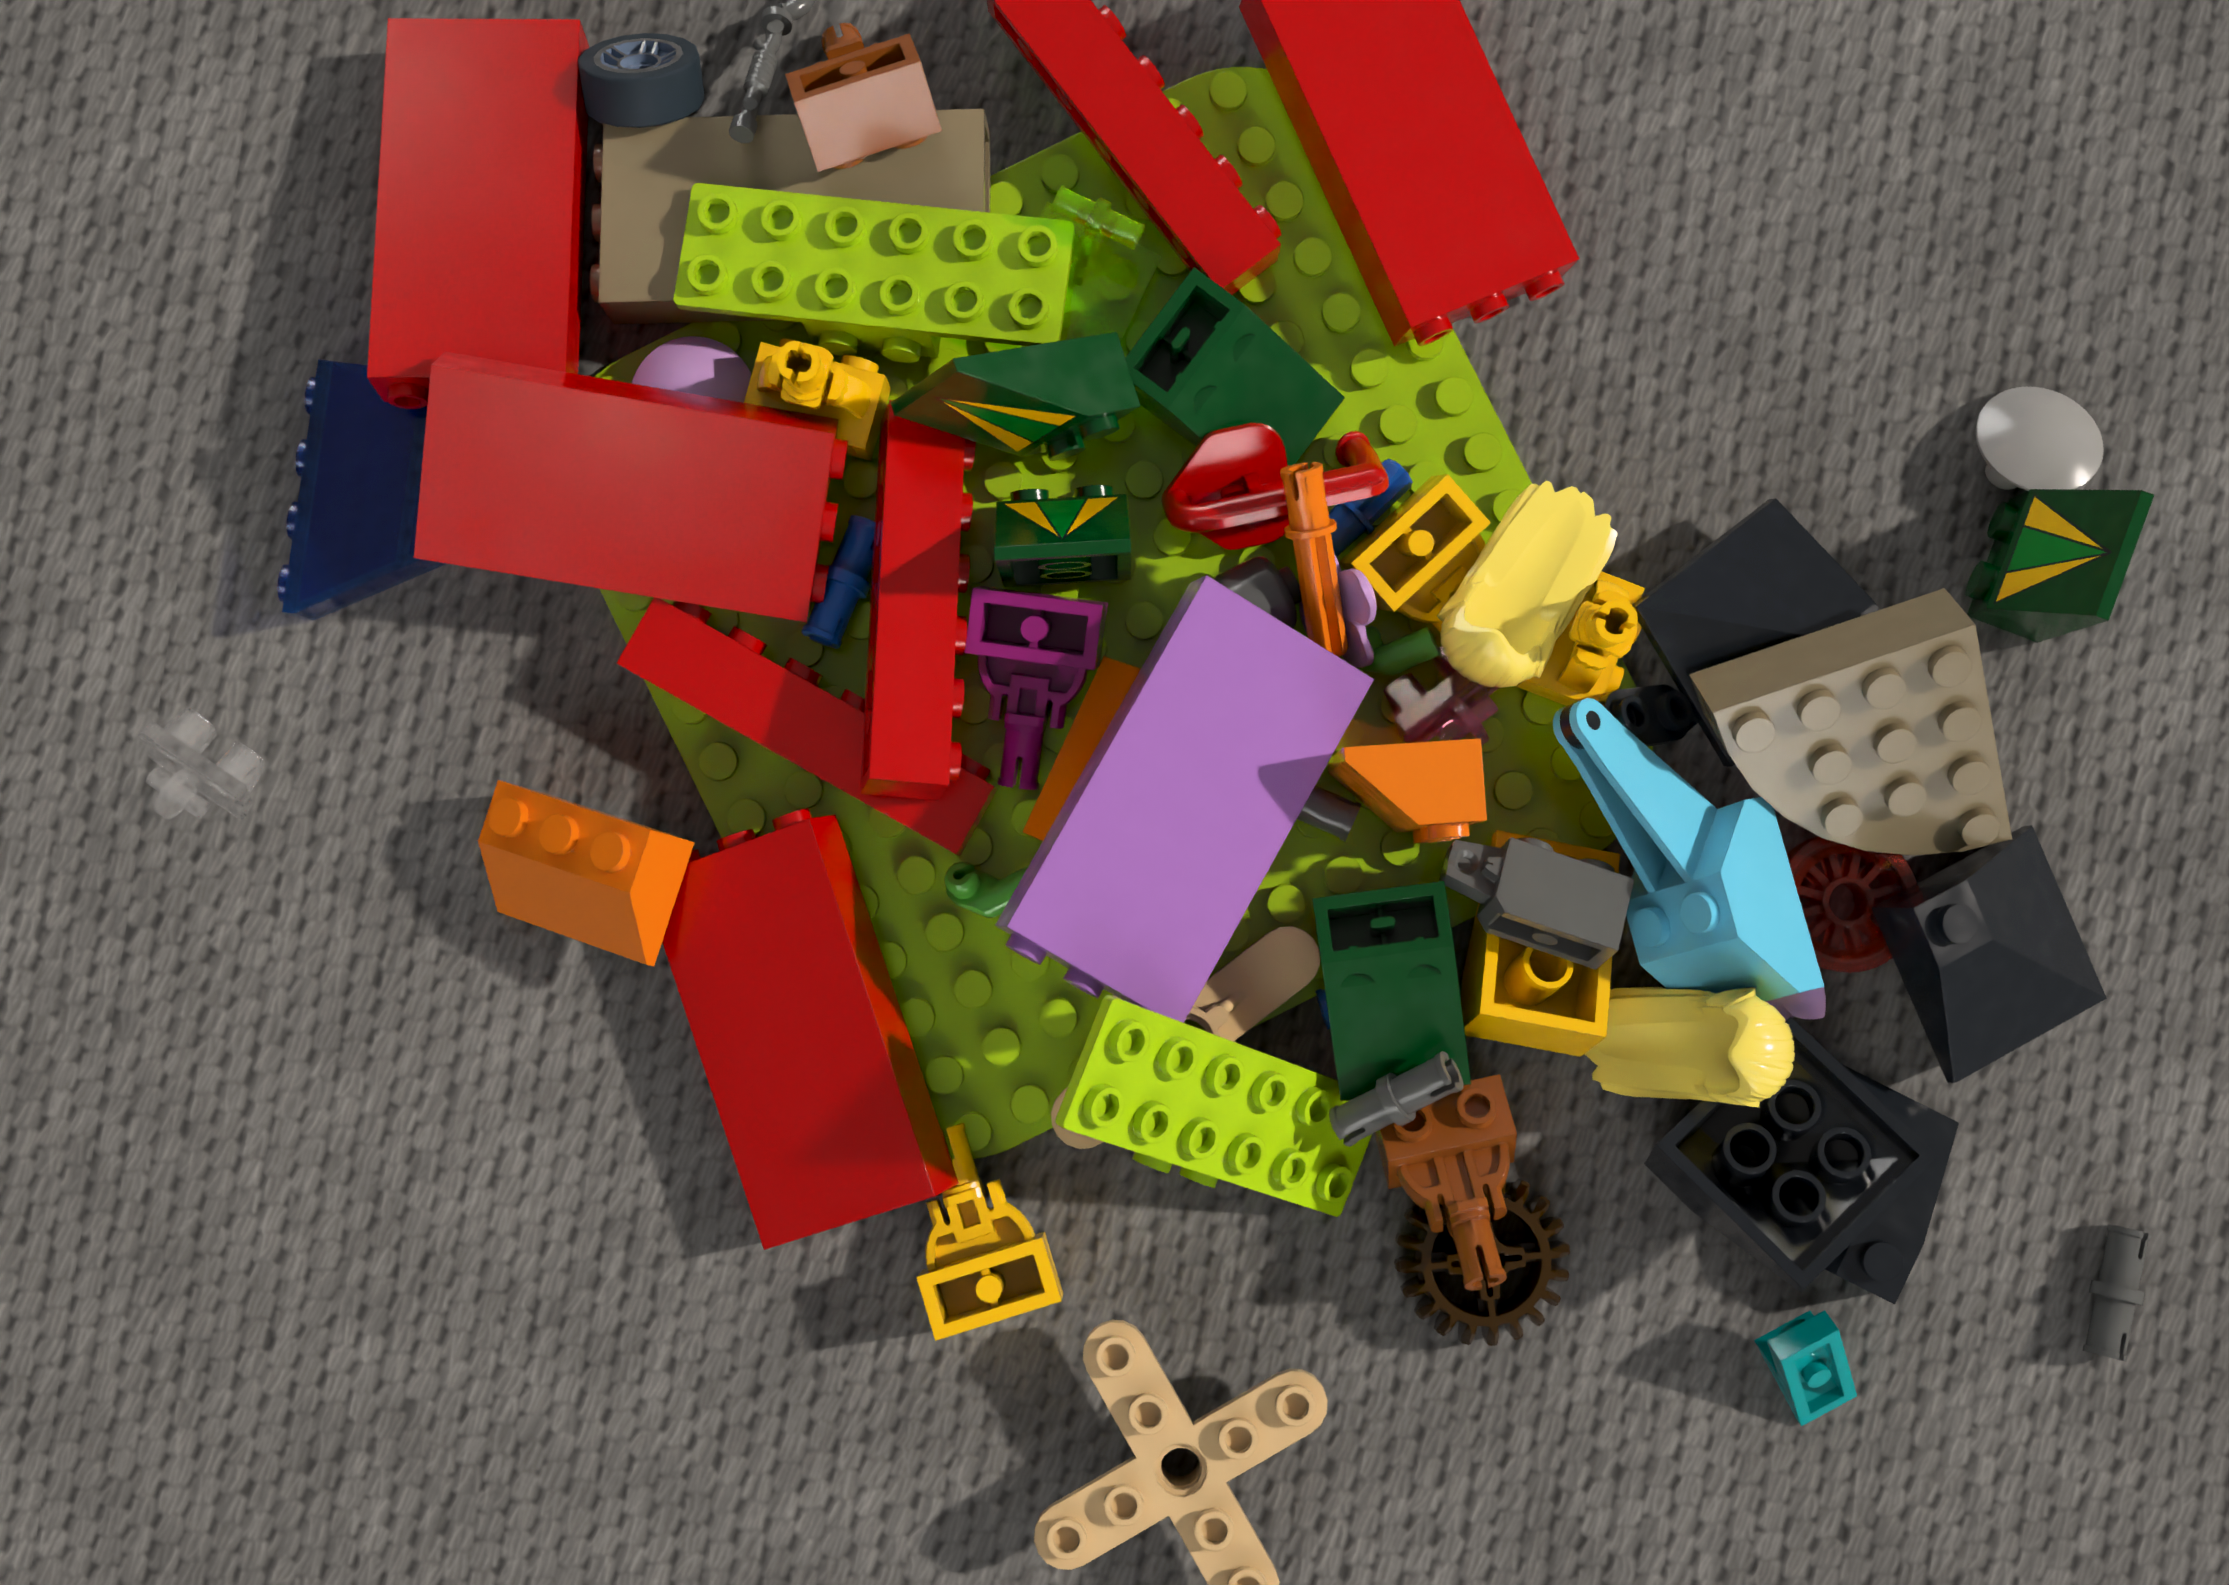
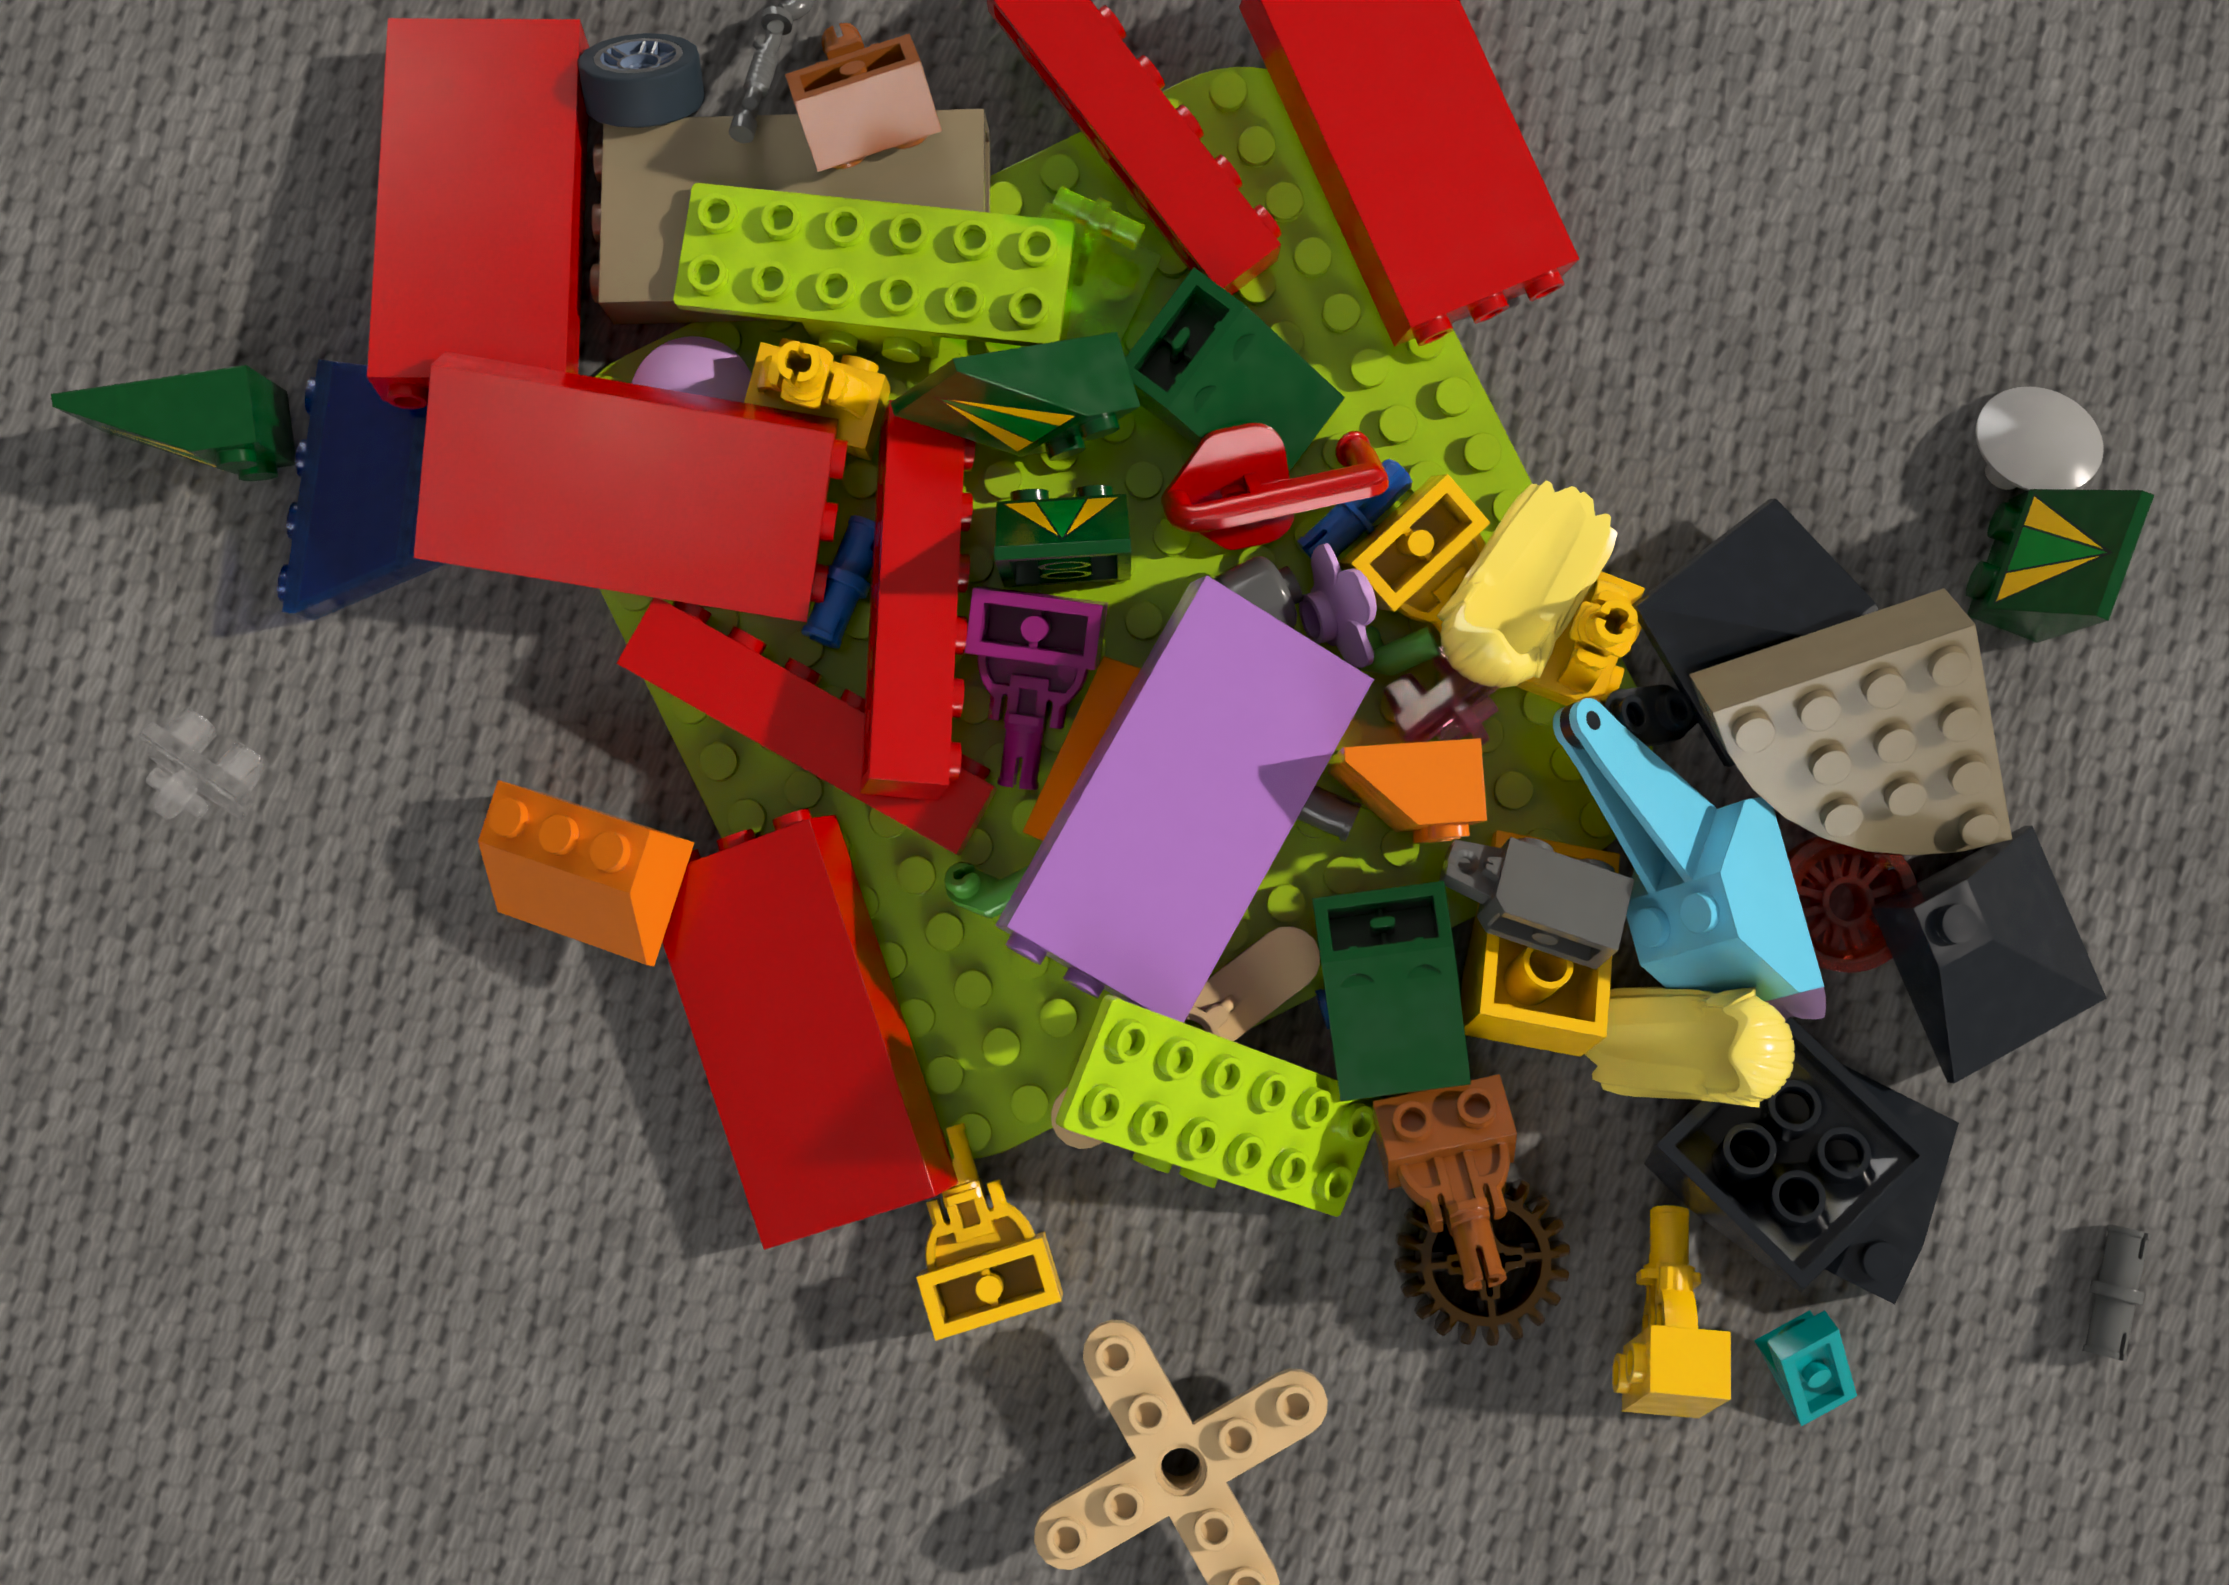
(210, 416): none -> dark green slope
(1314, 555): orange axle -> none
(1396, 1099): dark grey pin -> none
(1672, 1363): none -> yellow brick

